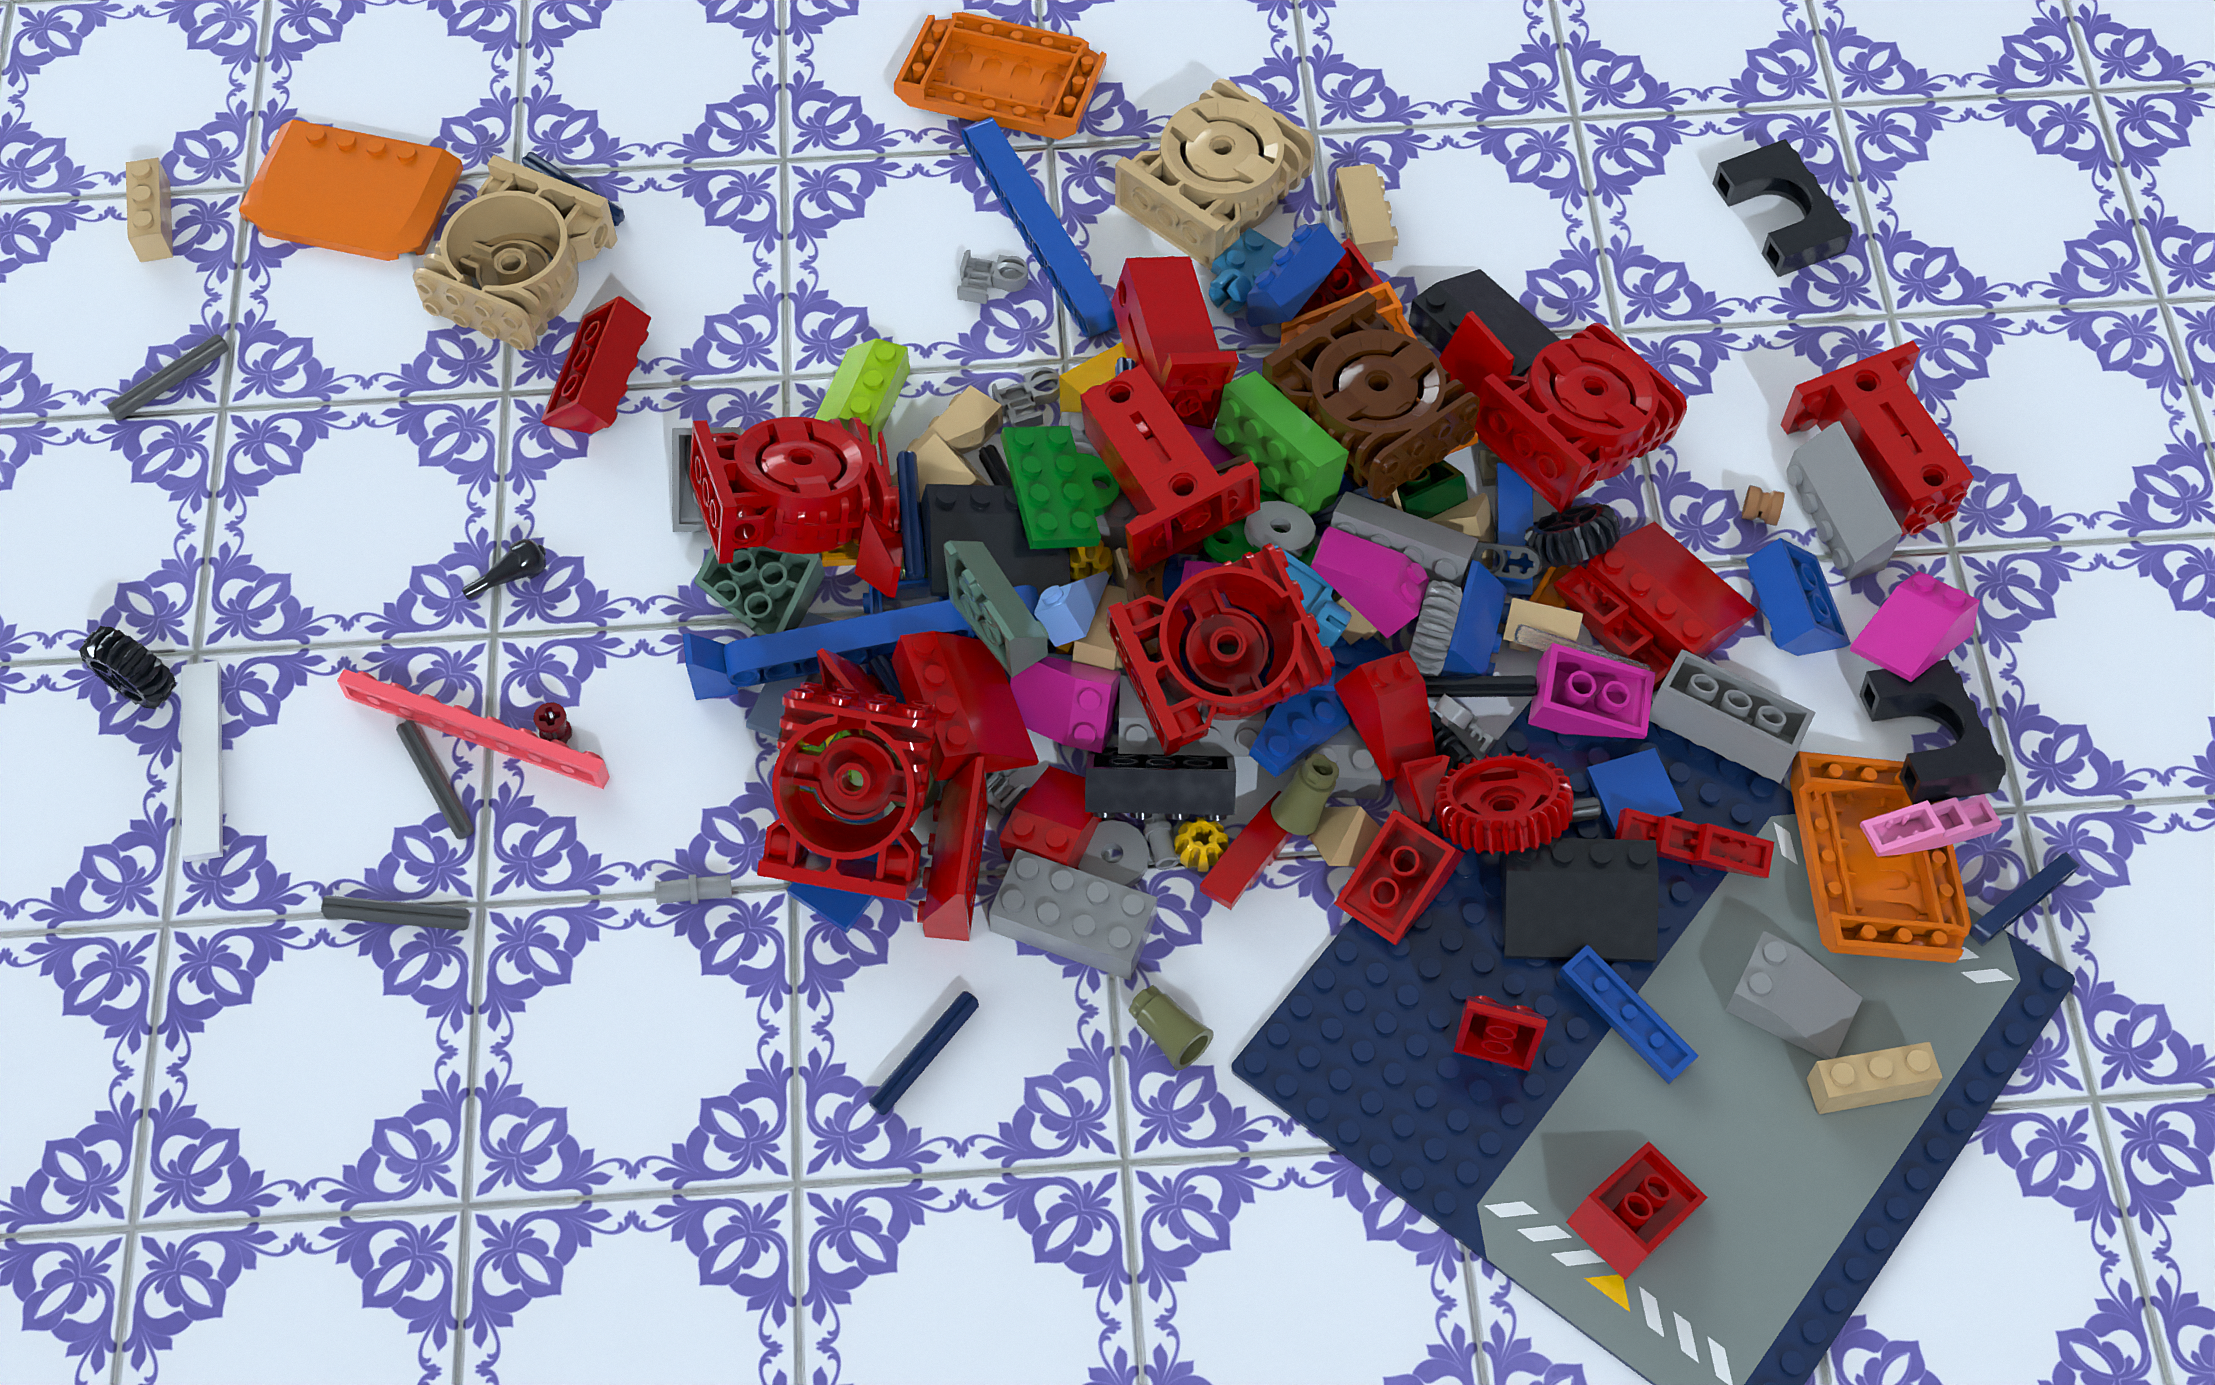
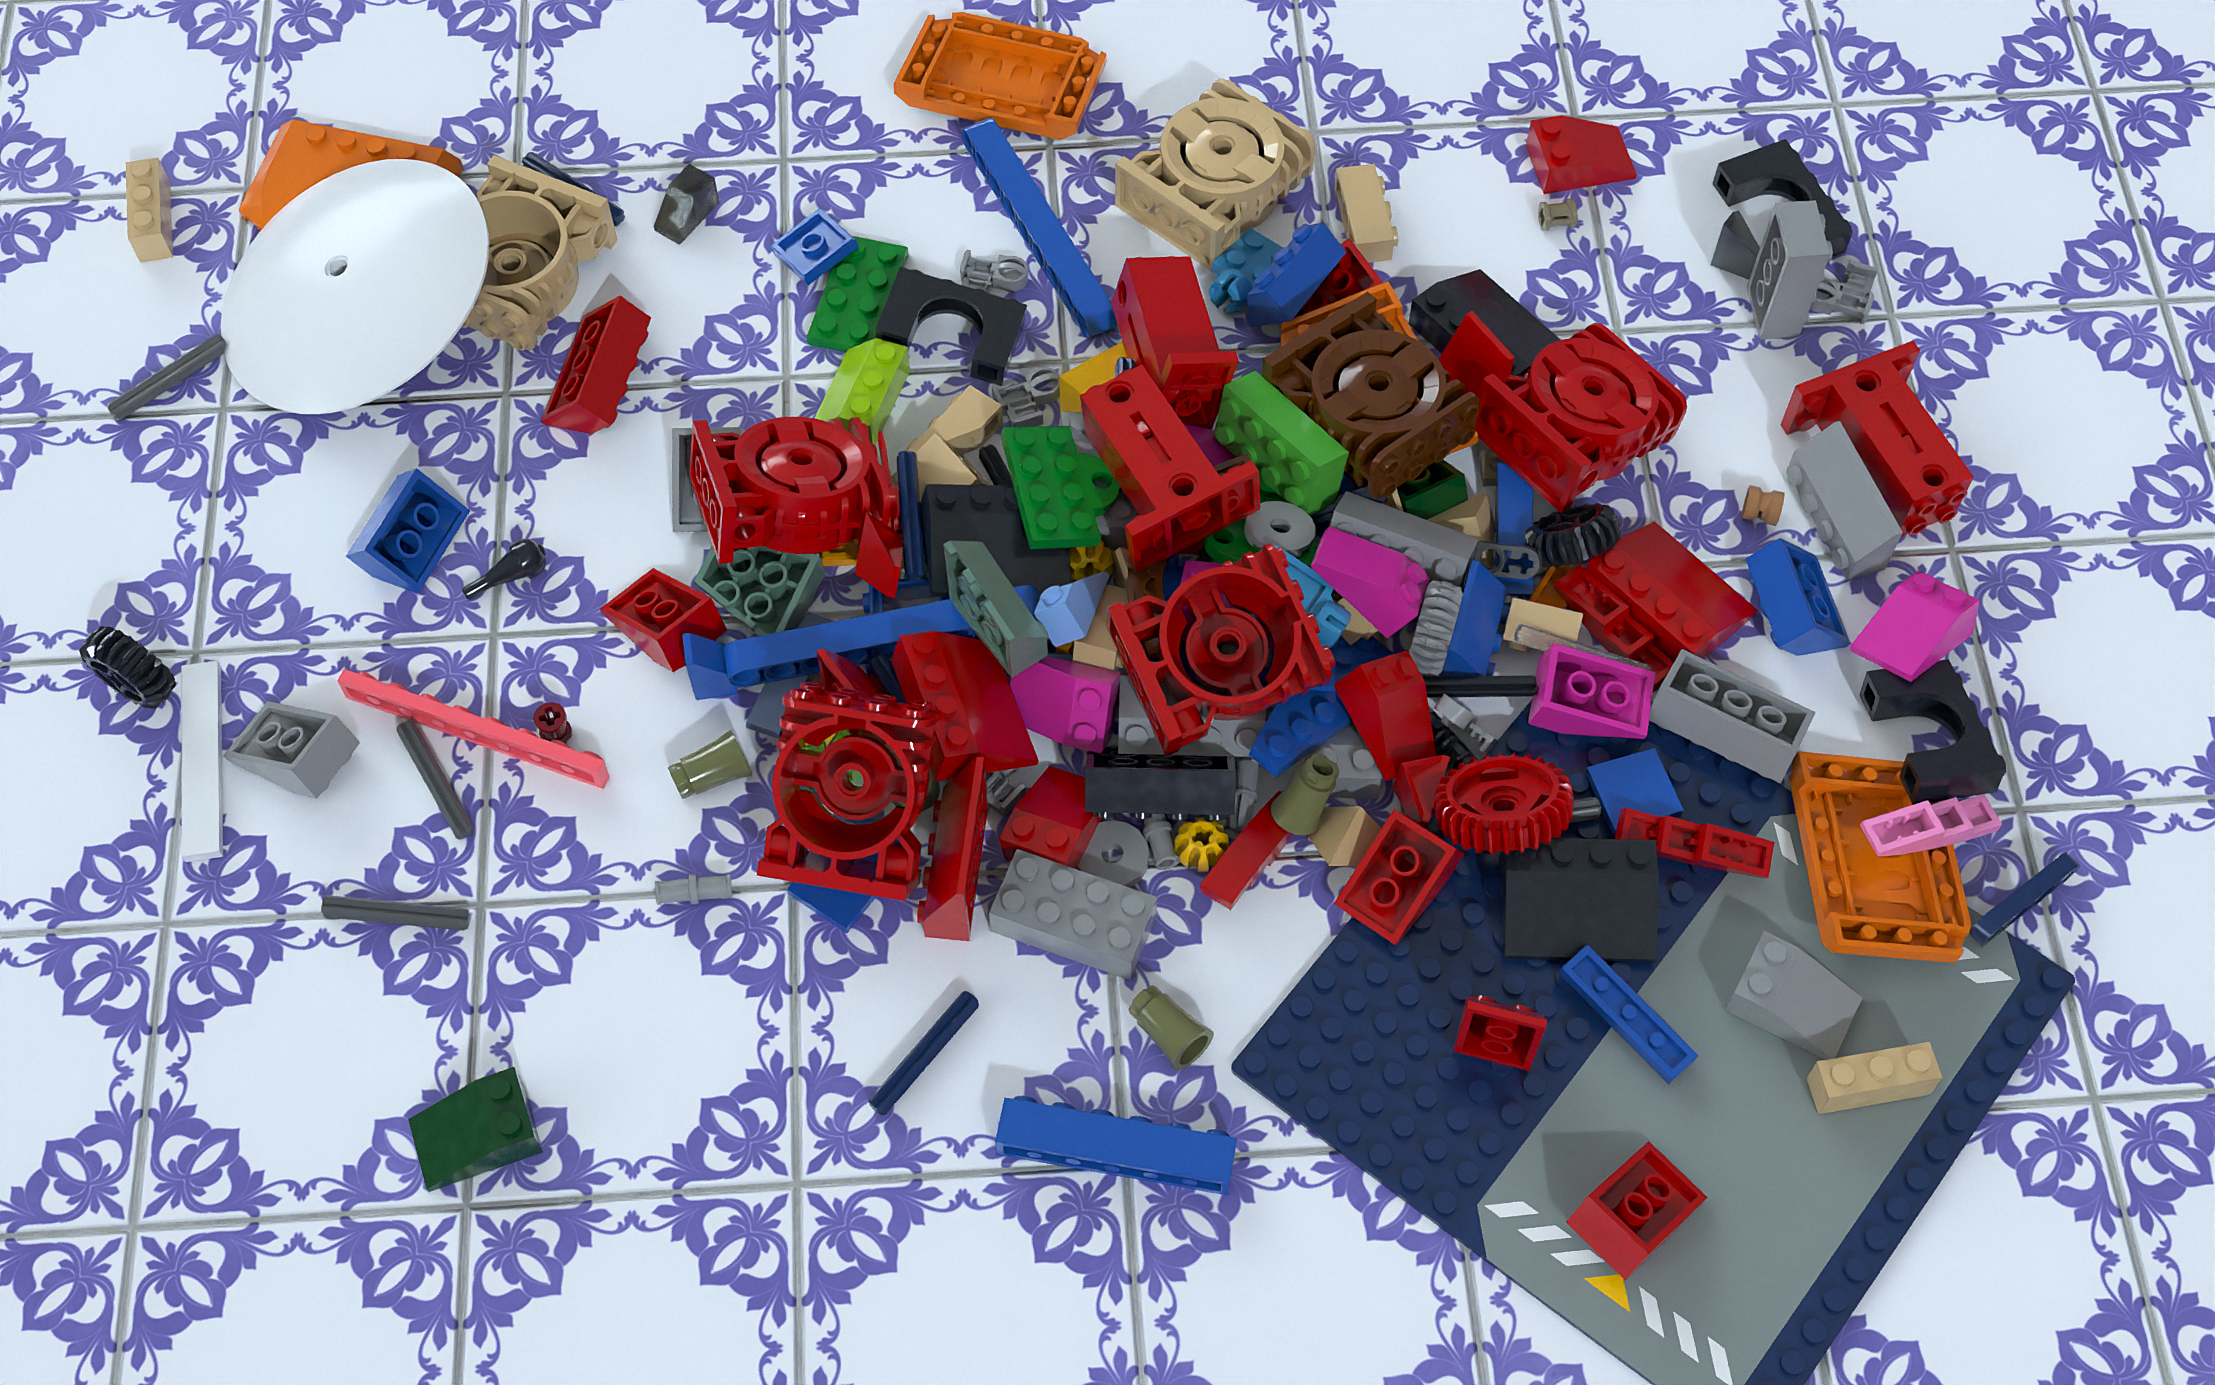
(294, 748): none -> light grey slope
(355, 286): none -> white dish
(408, 532): none -> blue slope
(475, 1130): none -> dark green slope
(658, 612): none -> red slope
(686, 204): none -> clear smoke slope
(710, 766): none -> olive plant
(814, 246): none -> tile
(856, 295): none -> green plate
(920, 296): none -> black arch
(1116, 1145): none -> blue brick
(1245, 795): none -> light grey axle
(1557, 214): none -> dark tan bush
(1577, 153): none -> red slope
(1736, 247): none -> dark grey slope
(1788, 269): none -> light grey brick
(1852, 297): none -> light grey piece

